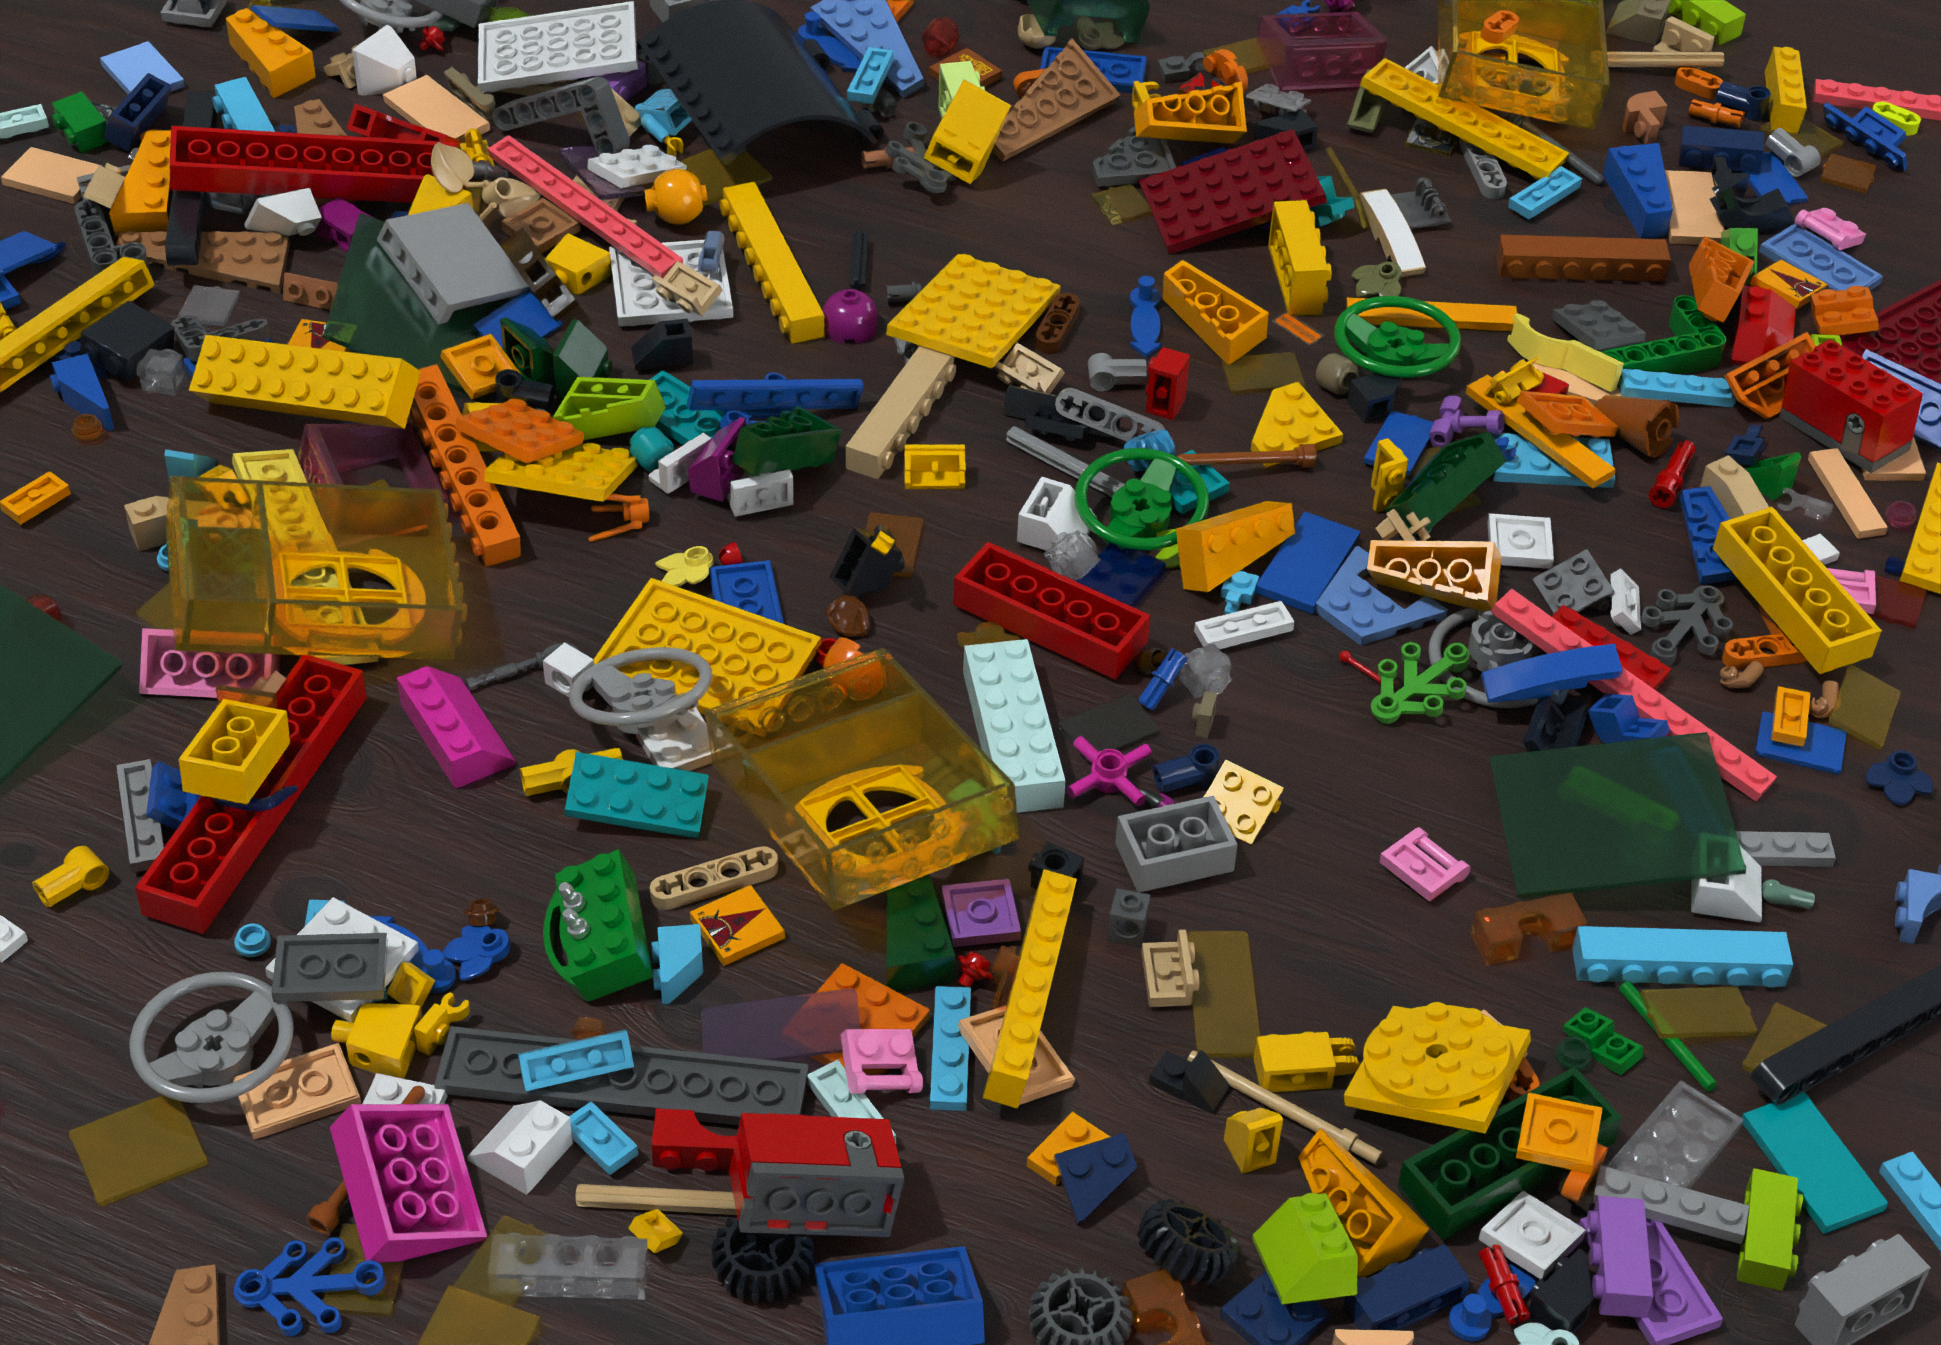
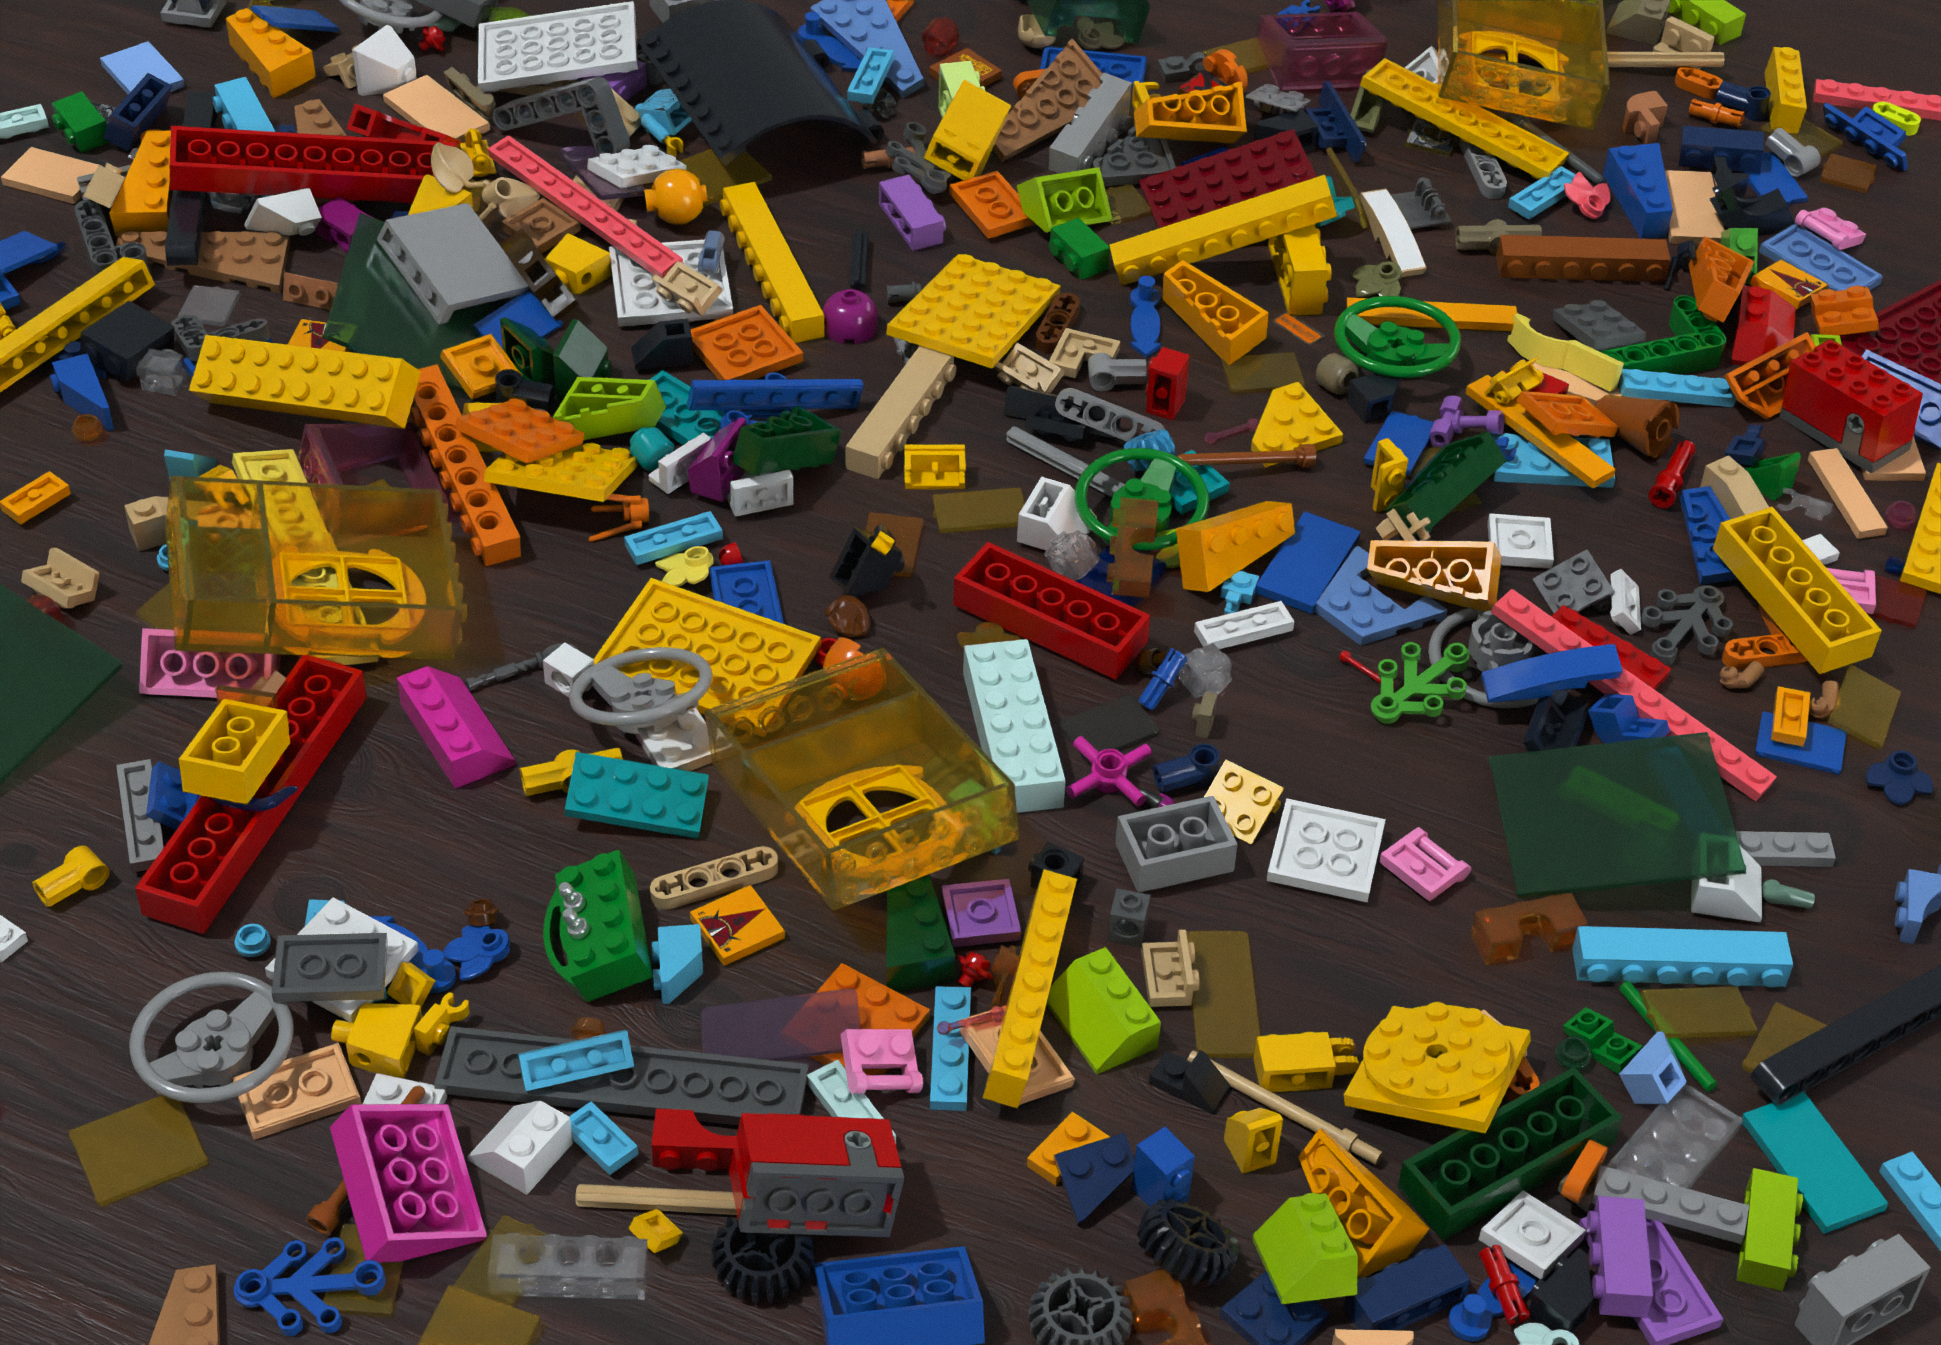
(63, 579): none -> tan bracket
(484, 170): flat silver pin -> none
(673, 538): none -> medium azure plate
(745, 345): none -> orange plate
(911, 212): none -> medium lavender brick
(977, 509): none -> clear yellow piece
(990, 204): none -> orange plate
(996, 1014): none -> clear pink hinge
(1065, 197): none -> lime slope
(1078, 347): none -> tan plate
(1079, 248): none -> green brick
(1093, 126): none -> light grey wedge
(1103, 1012): none -> lime slope
(1135, 524): none -> clear orange arch
(1162, 1168): none -> blue brick
(1223, 229): none -> yellow brick
(1252, 424): none -> clear pink hinge
(1326, 850): none -> white plate
(1335, 124): none -> dark blue bracket
(1488, 236): none -> dark tan piece
(1499, 27): orange beam -> none
(1559, 1133): light orange tile -> none
(1588, 198): none -> coral plate
(1653, 1073): none -> light blue slope
(1685, 252): none -> black plant

